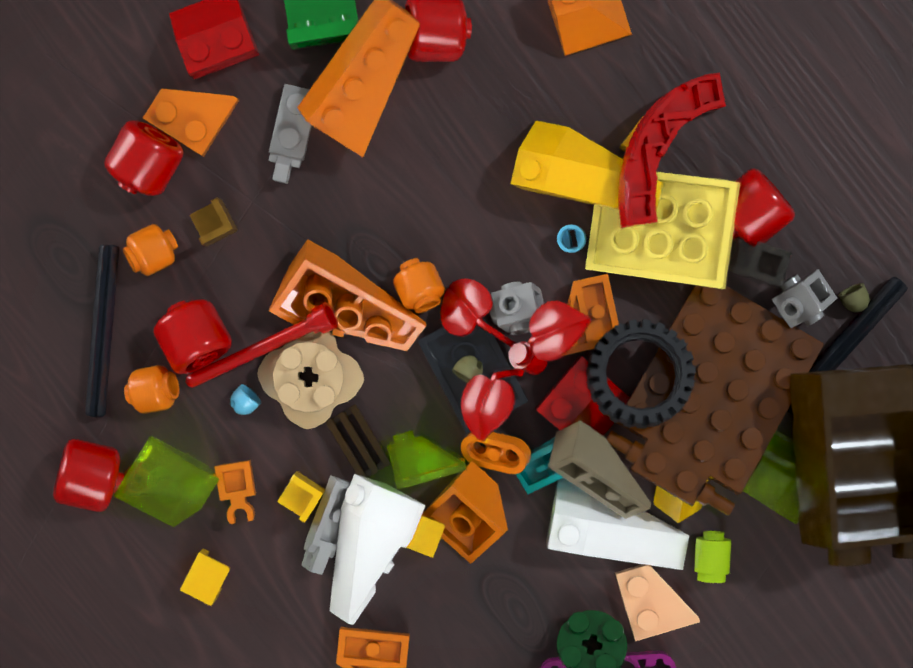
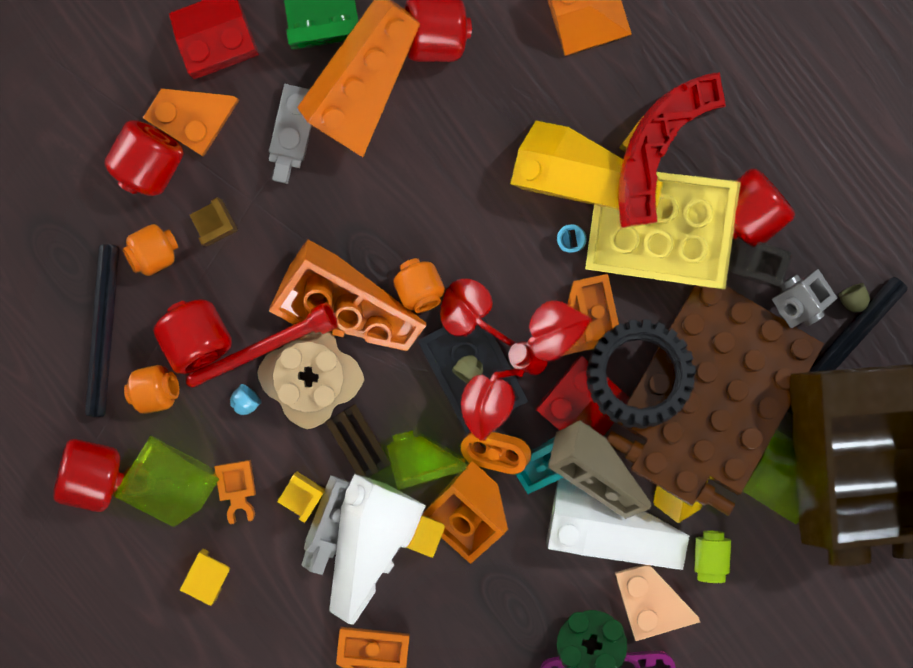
(515, 306): light grey brick -> none

